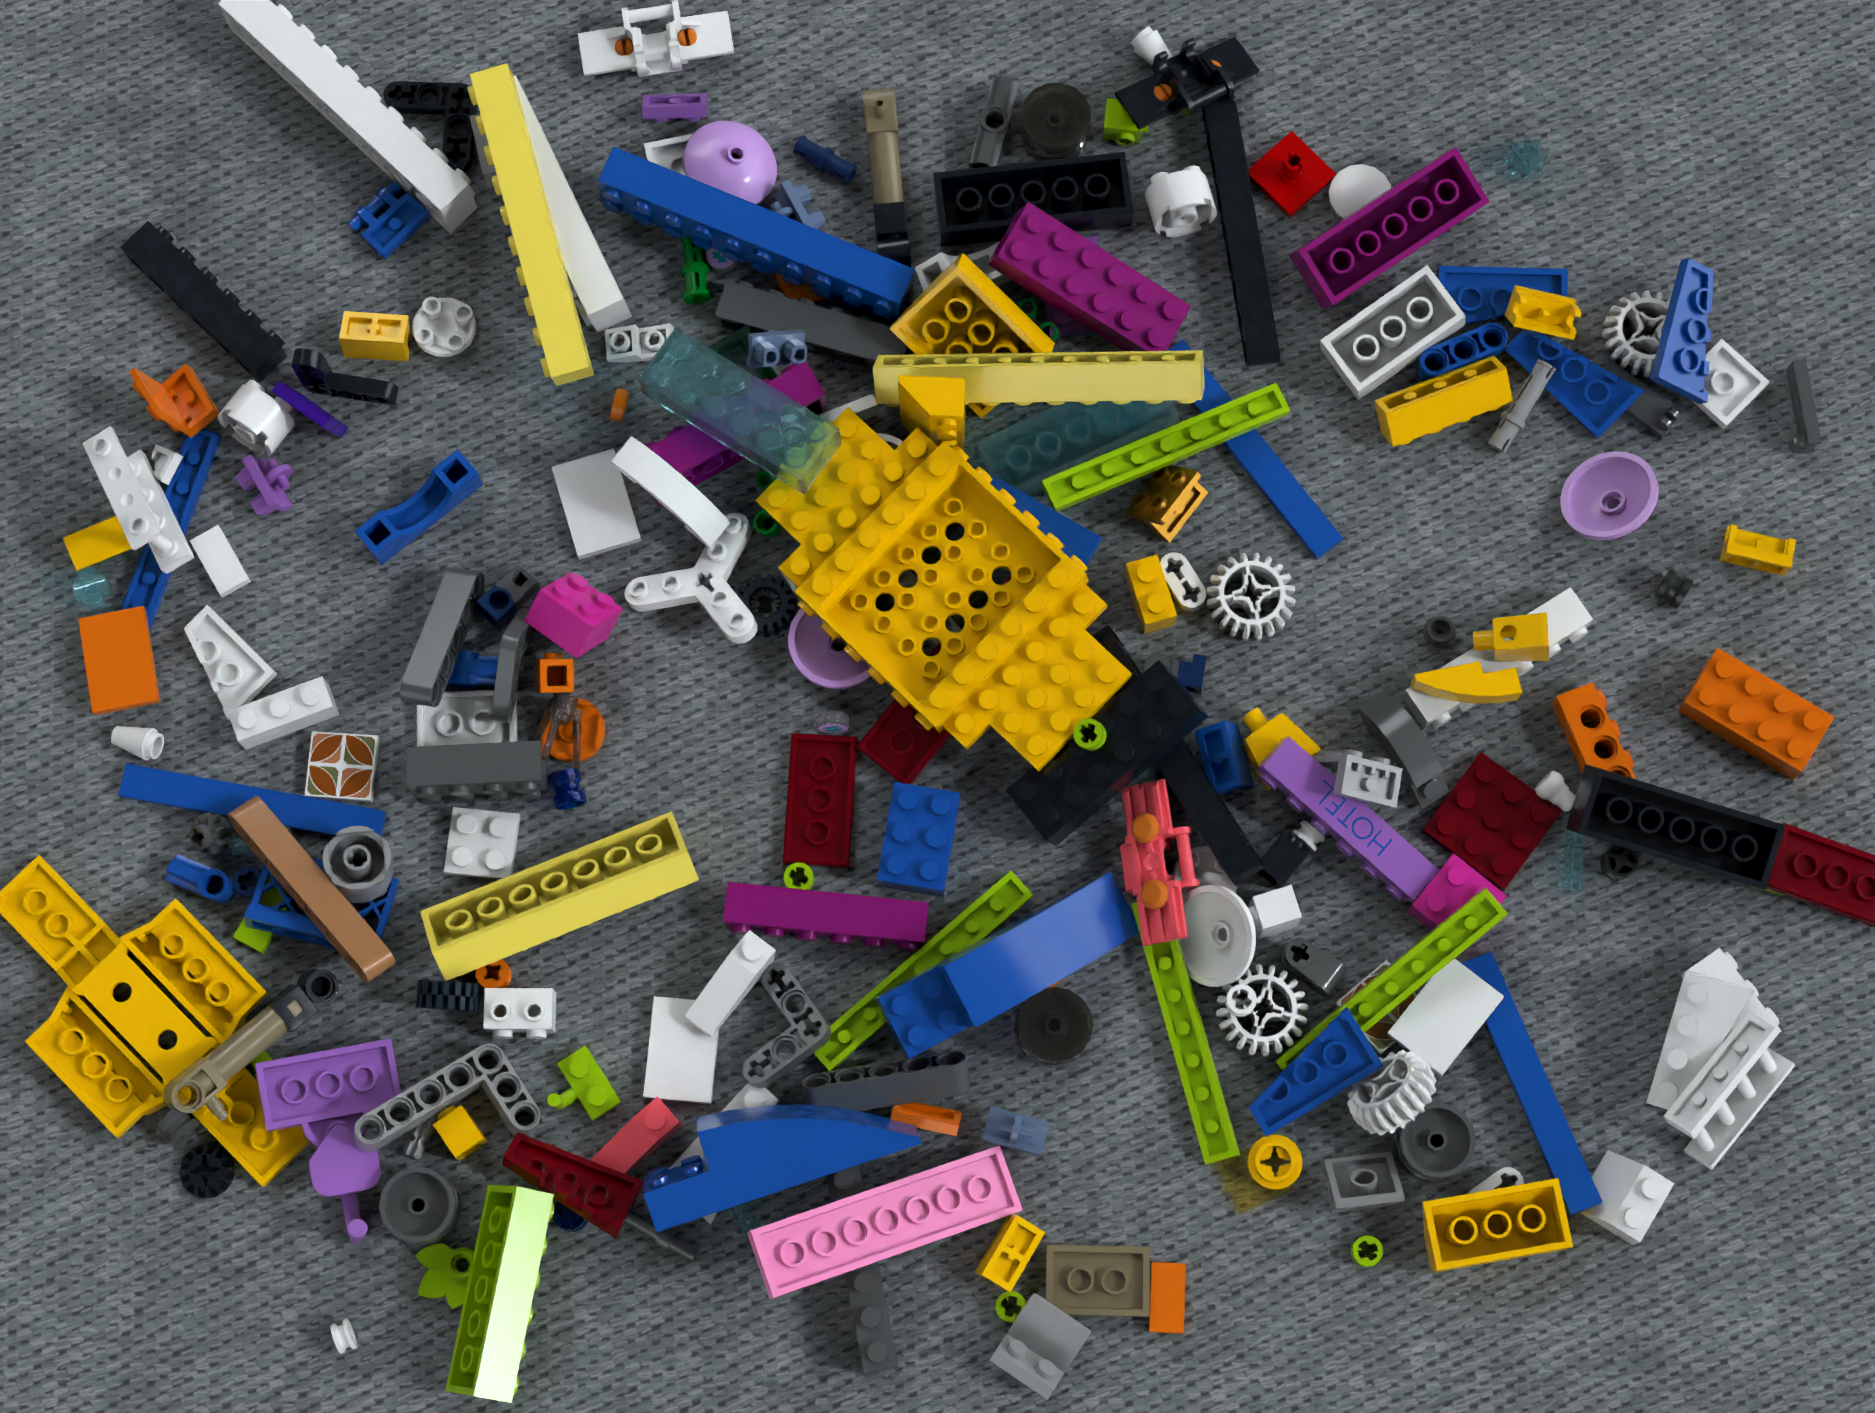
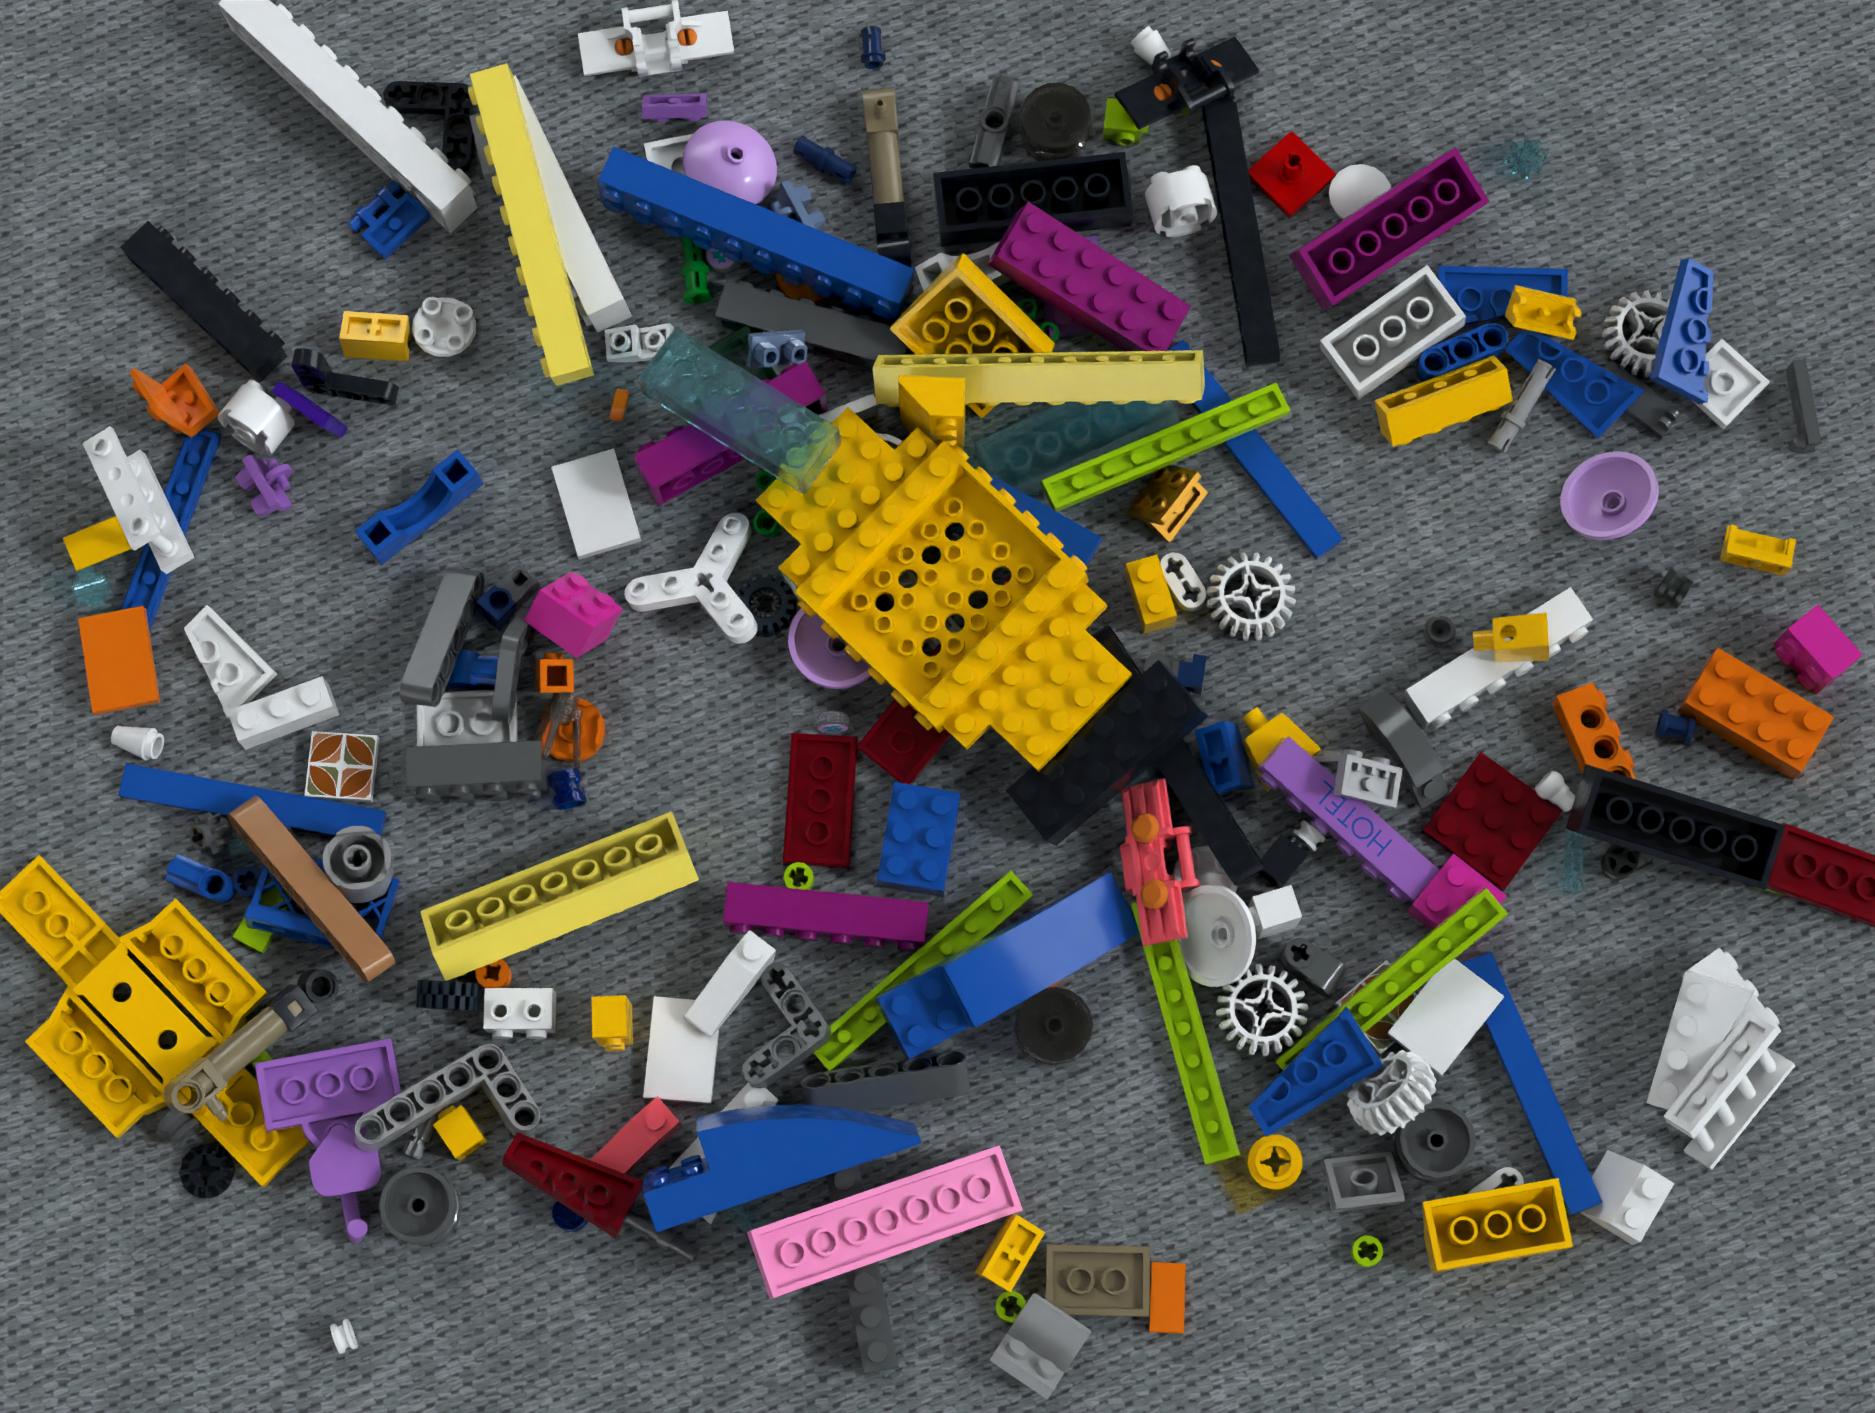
(165, 463): white tile -> none
(220, 561): white tile -> none
(443, 1275): lime plate -> none
(481, 843): white plate -> none
(500, 1293): brick -> none
(586, 1084): lime plate -> none
(612, 1022): none -> yellow brick
(671, 490): white slope -> none
(873, 55): none -> dark blue pin
(928, 1117): orange tile -> none
(1015, 1131): sand blue hips -> none
(1080, 737): lime bush -> none
(1251, 997): white bush -> none
(1469, 684): yellow slope -> none
(1675, 727): none -> dark blue bush
(1816, 650): none -> dark pink brick

